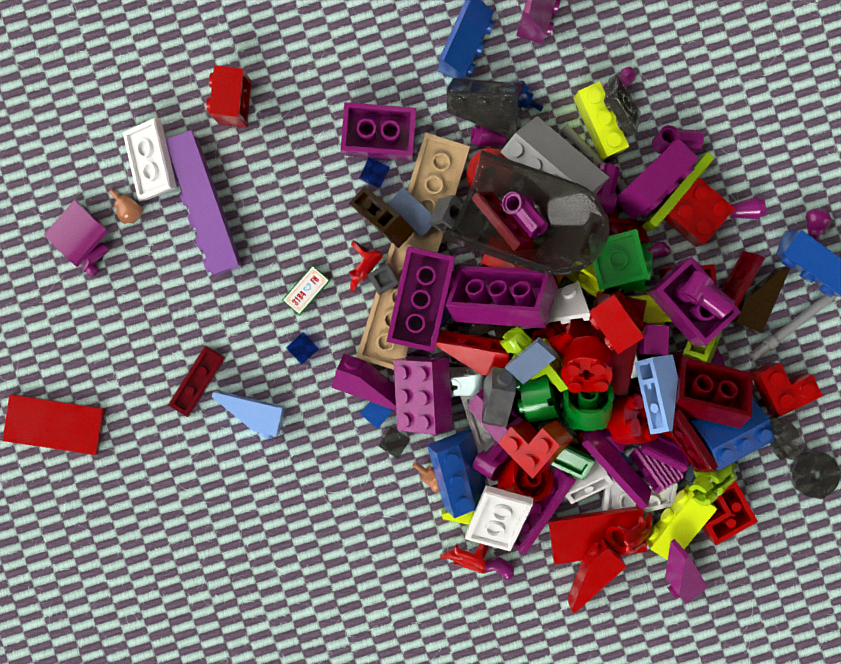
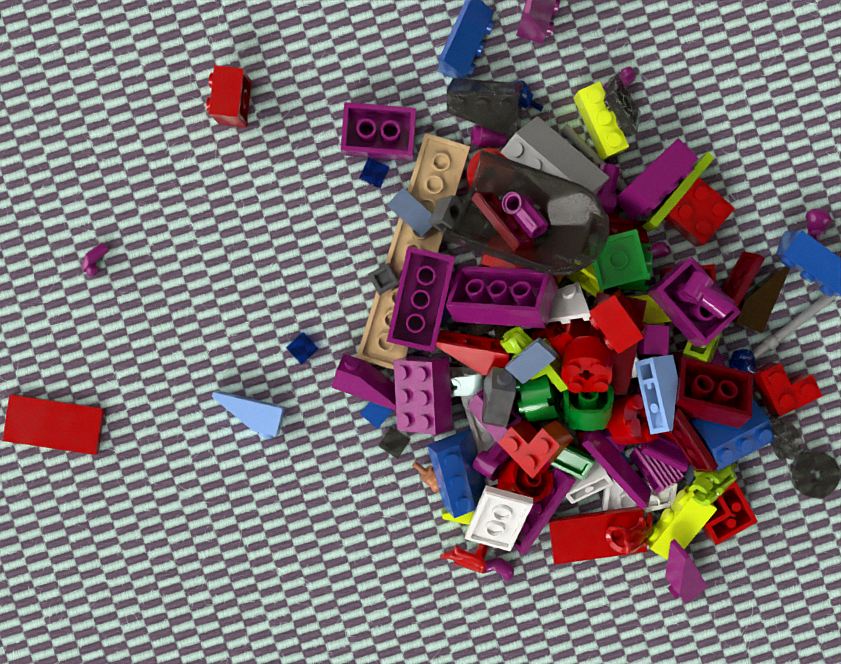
(76, 233): magenta slope -> none
(127, 209): nougat piece -> none
(149, 159): white tile -> none
(197, 381): dark red tile -> none
(203, 204): medium lavender brick -> none
(306, 290): white tile -> none
(369, 261): red piece -> none
(382, 217): dark brown slope -> none
(596, 570): red slope -> none
(691, 138): magenta piece -> none
(743, 360): none -> clear blue piece
(749, 209): magenta cone -> none

